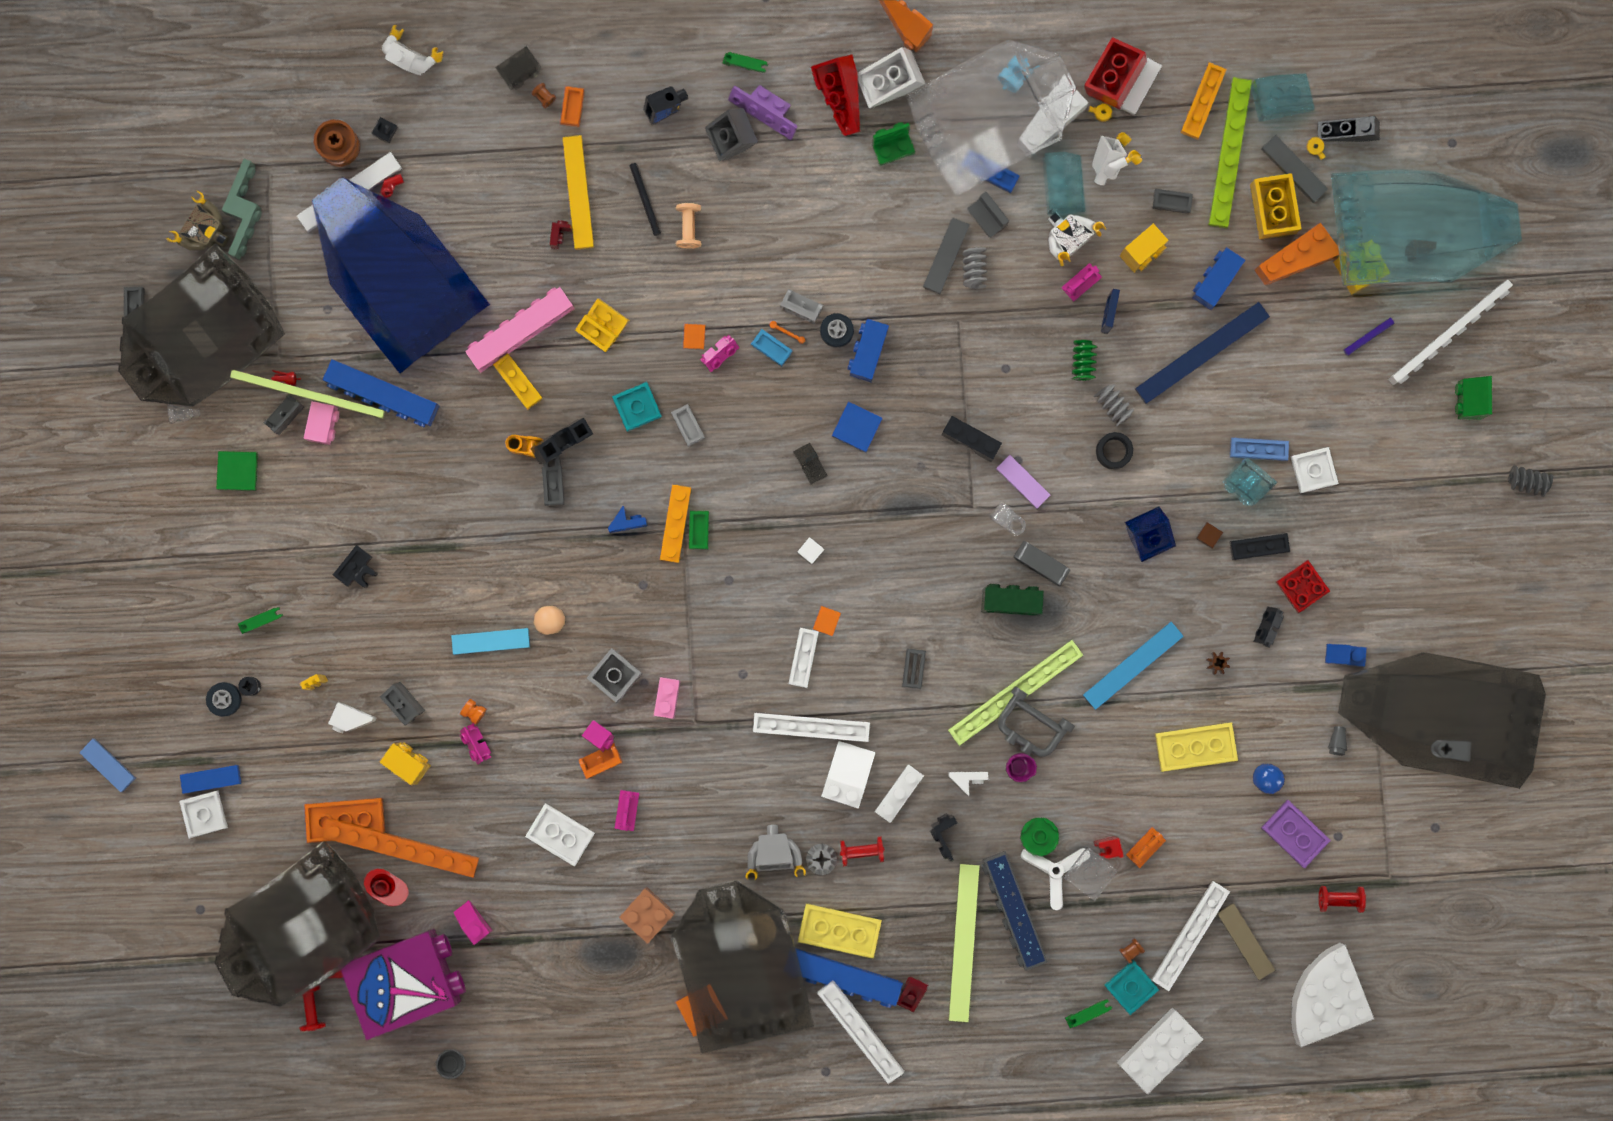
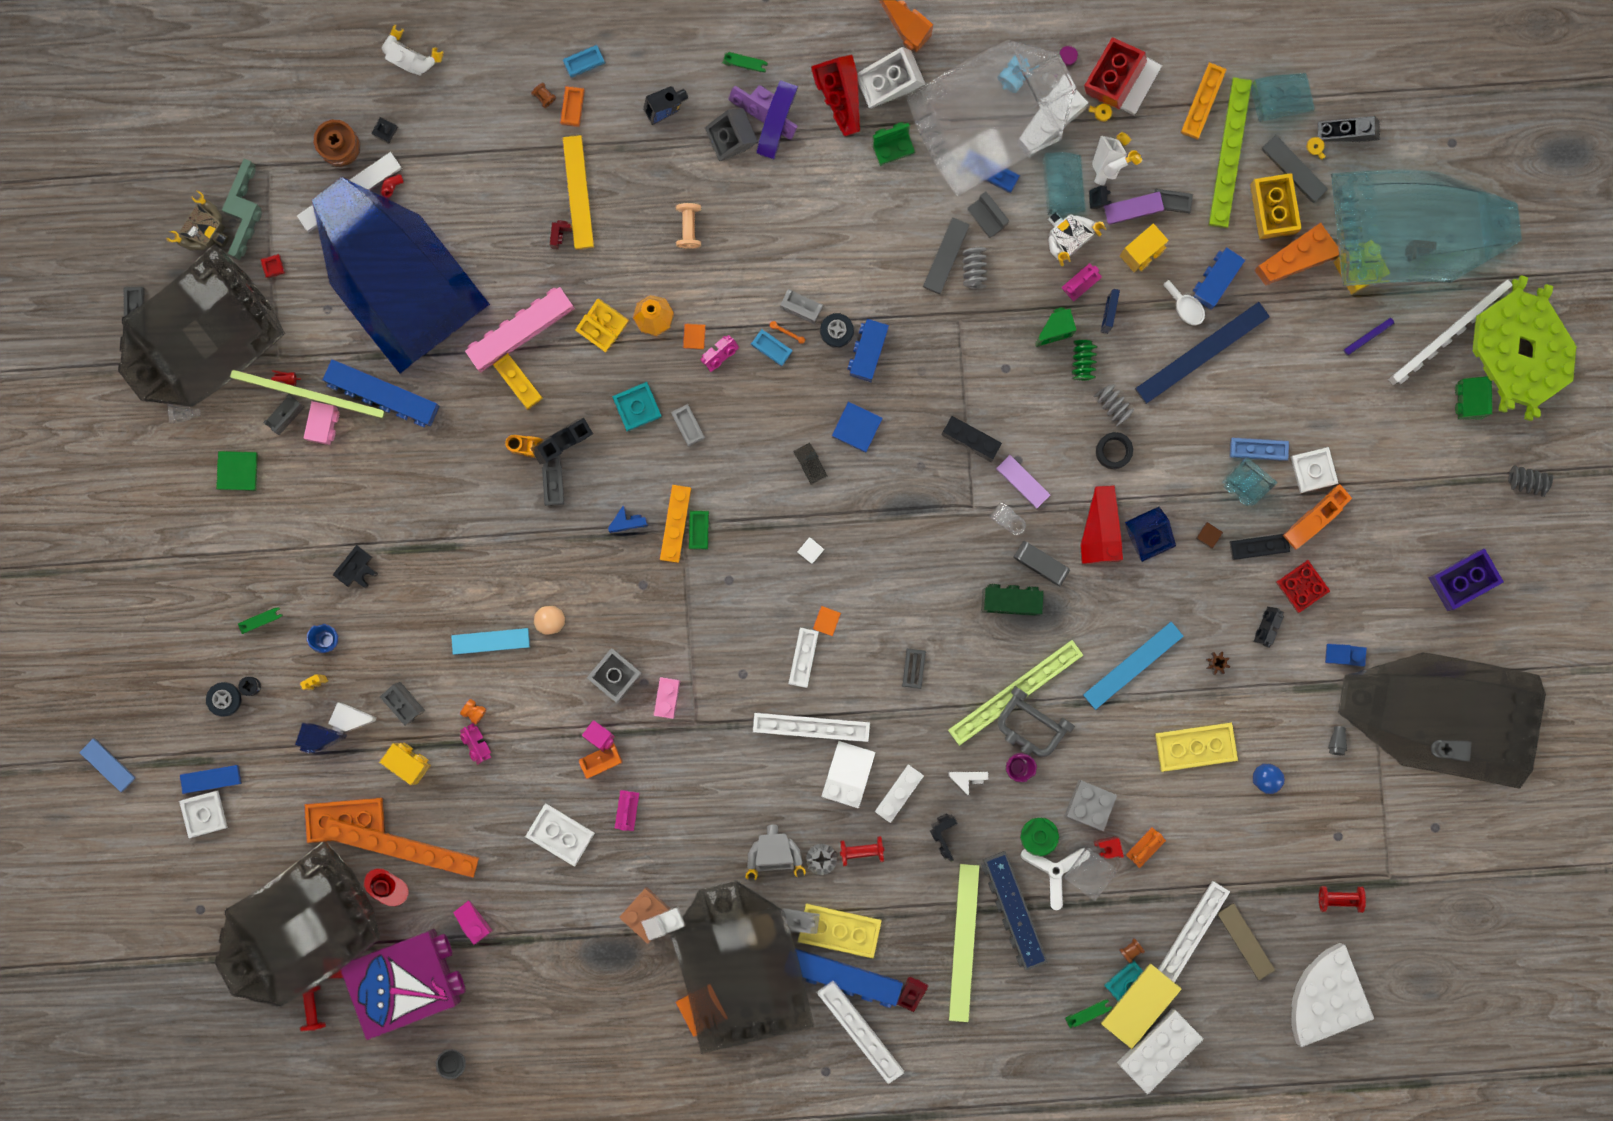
(272, 266): none -> red tile
(317, 738): none -> clear blue slope
(322, 638): none -> blue hair
(518, 68): clear smoke brick -> none
(583, 61): none -> dark azure tile
(645, 200): black bar -> none
(656, 321): none -> light orange cone
(663, 923): none -> white slope
(776, 119): none -> dark purple slope
(802, 921): none -> light grey hinge
(1058, 327): none -> green slope
(1069, 55): none -> magenta tile
(1090, 805): none -> light grey brick
(1098, 197): none -> black tile
(1102, 530): none -> red wedge
(1134, 208): none -> medium lavender tile
(1141, 1005): none -> light yellow tile
(1187, 306): none -> white piece
(1295, 834): medium lavender tile -> none
(1318, 517): none -> orange slope
(1466, 579): none -> dark purple brick
(1497, 345): none -> lime plate

